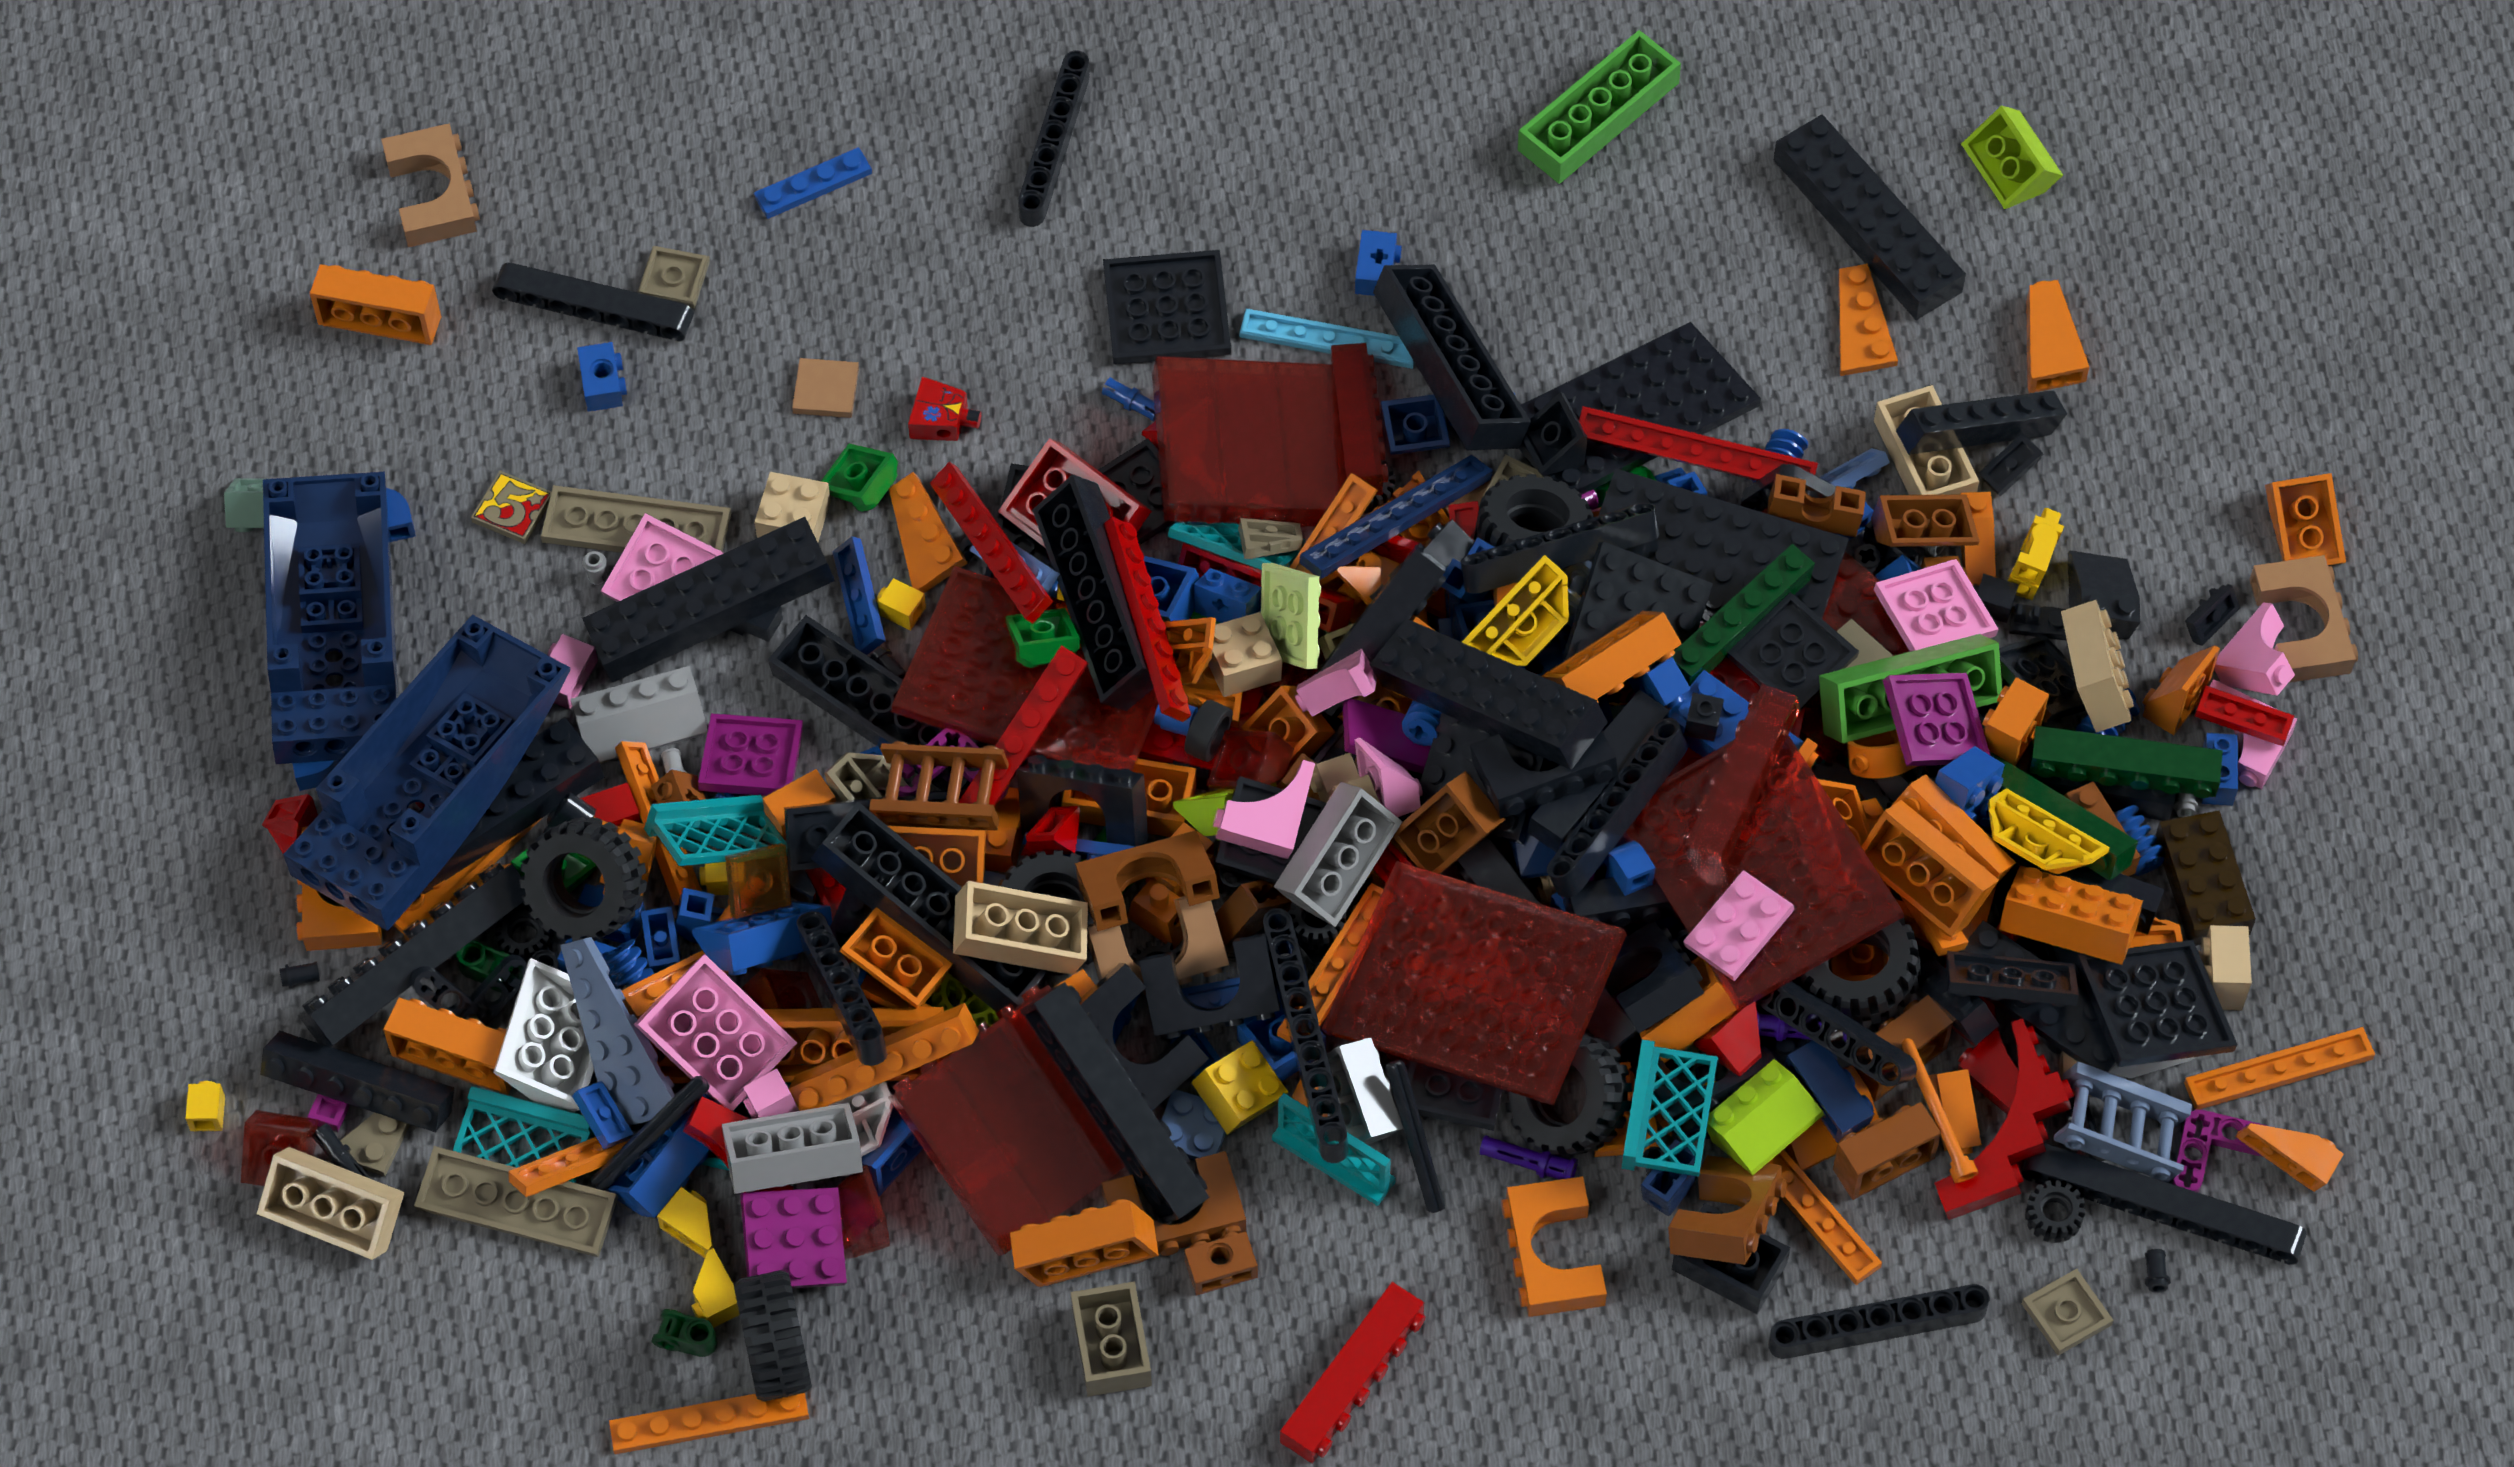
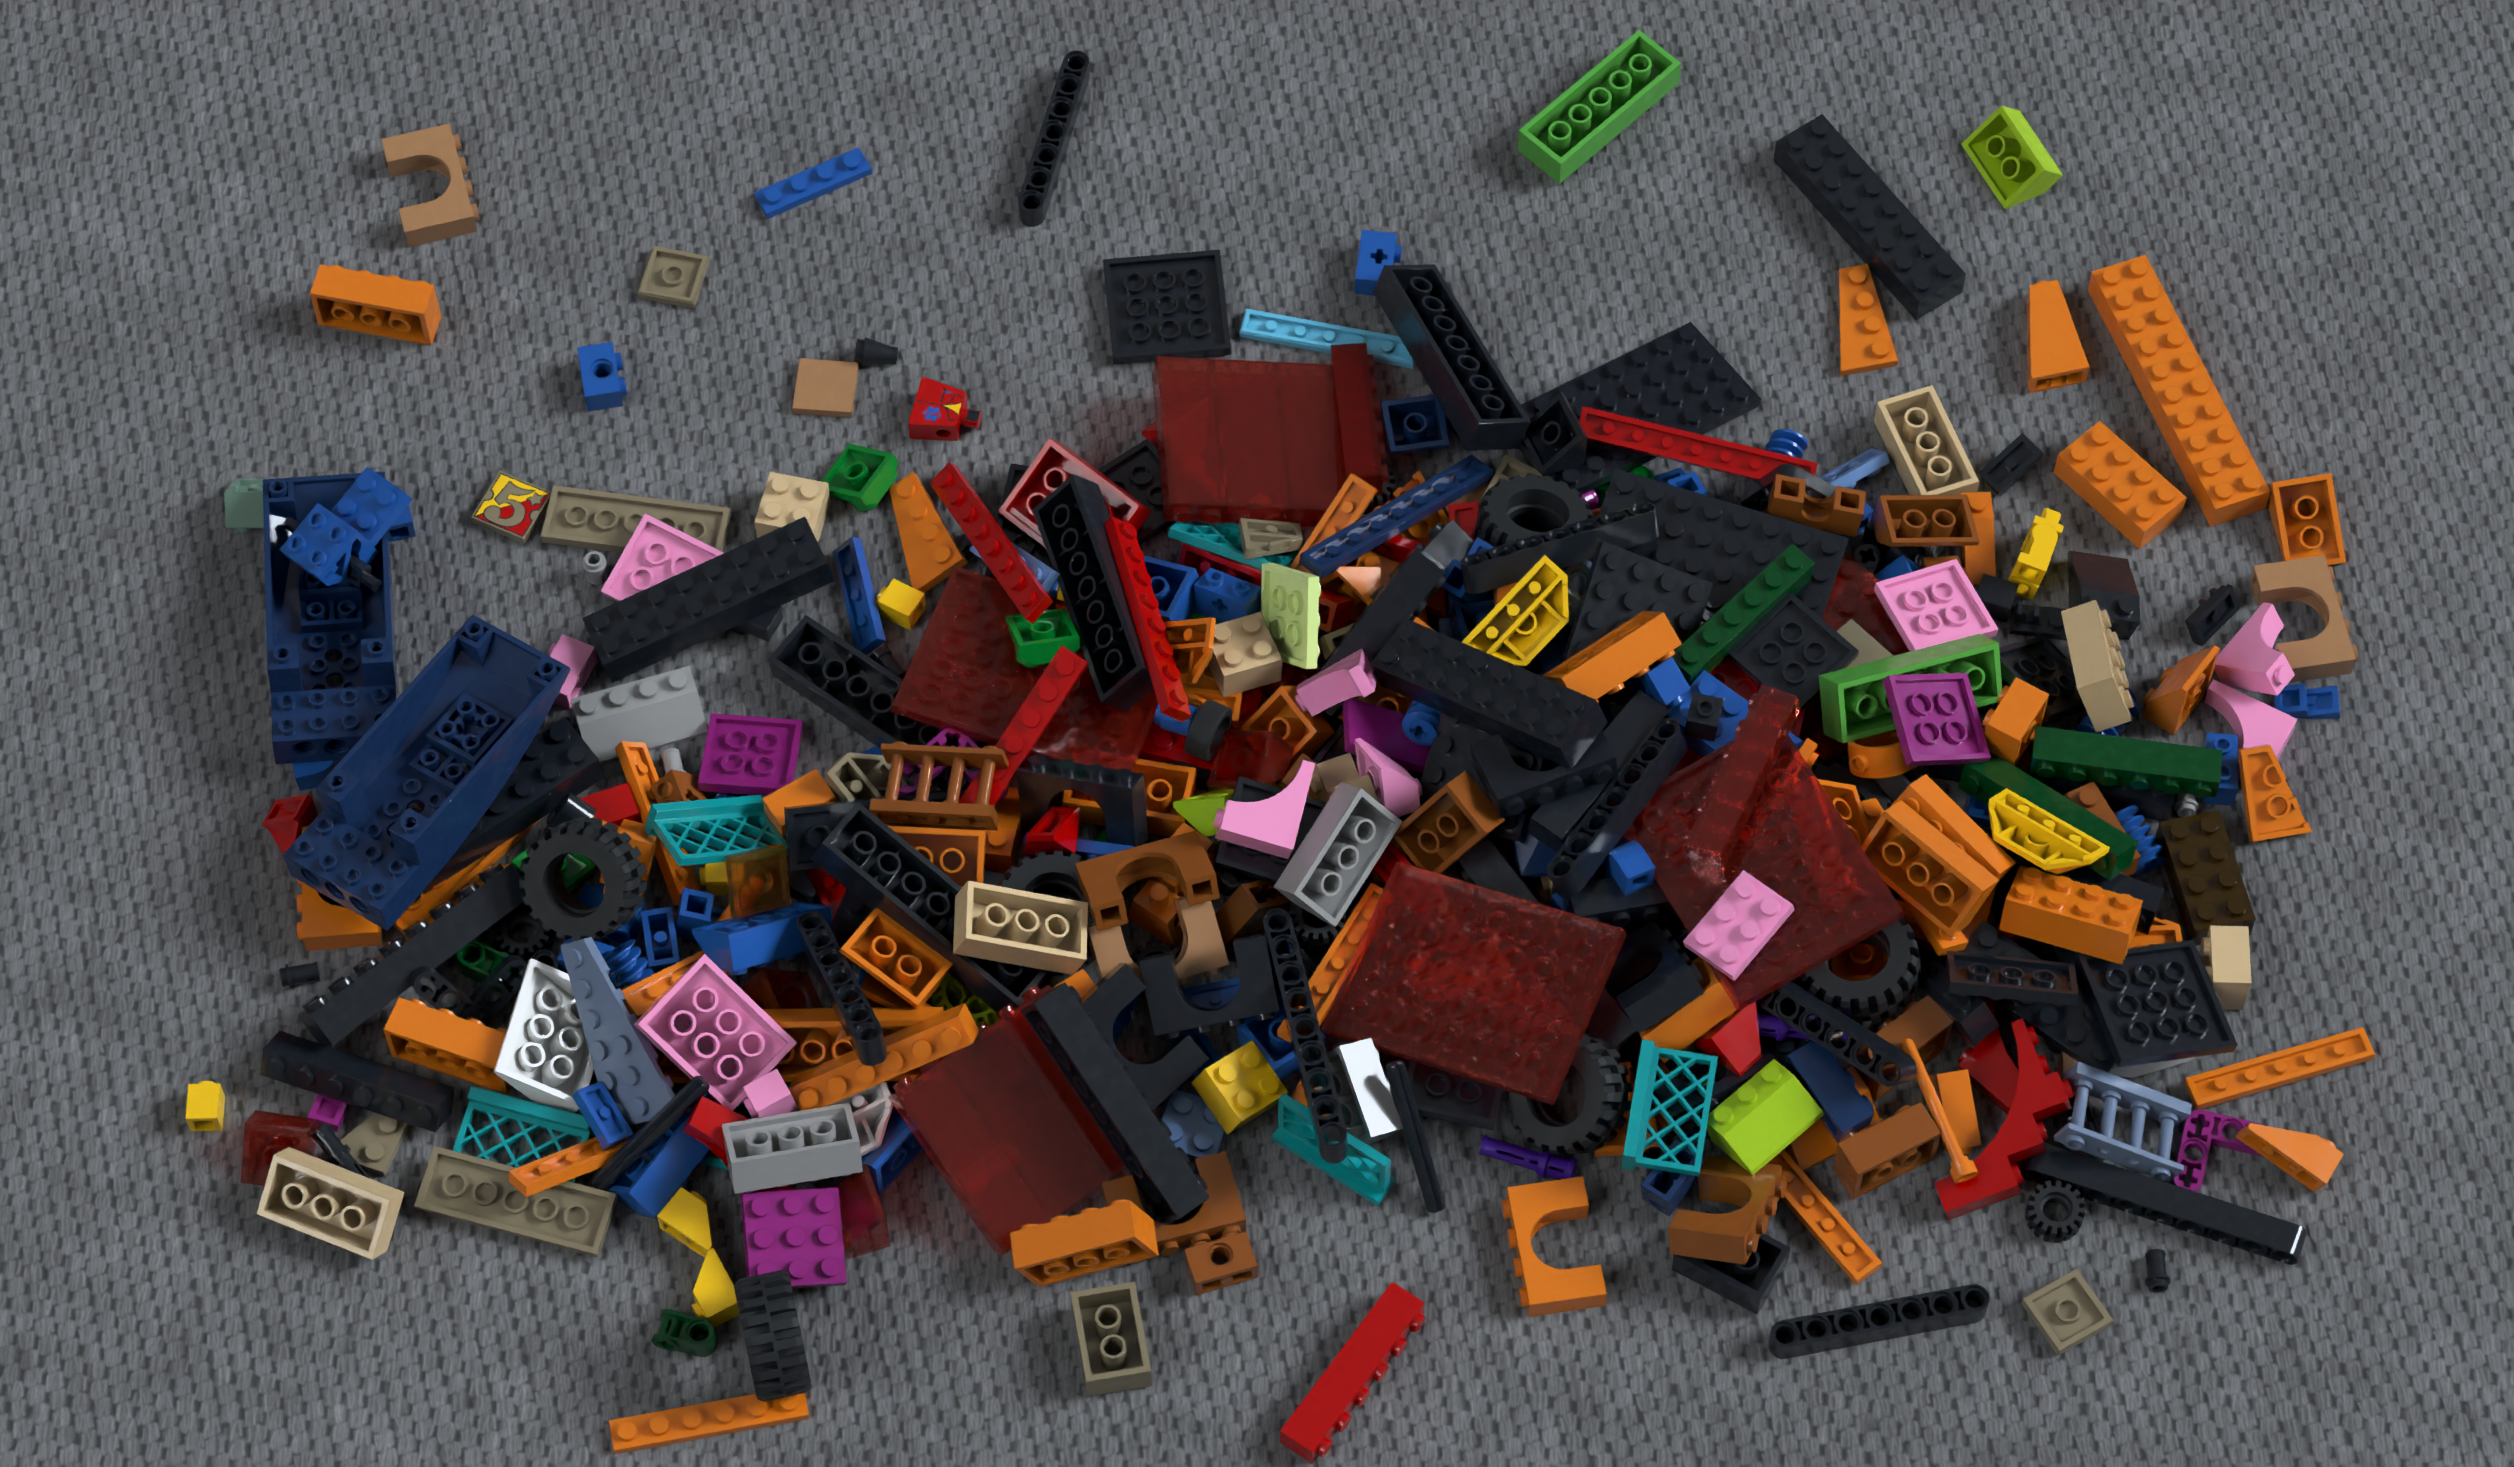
(342, 541): none -> blue piece
(593, 300): black beam -> none
(874, 353): none -> black cone
(1130, 398): blue pin -> none
(1972, 781): blue brick -> none
(1980, 422): black brick -> none
(2119, 484): none -> orange brick
(2178, 391): none -> orange brick
(2244, 716): red plate -> none
(2267, 797): none -> orange wing
(2309, 703): none -> blue slope

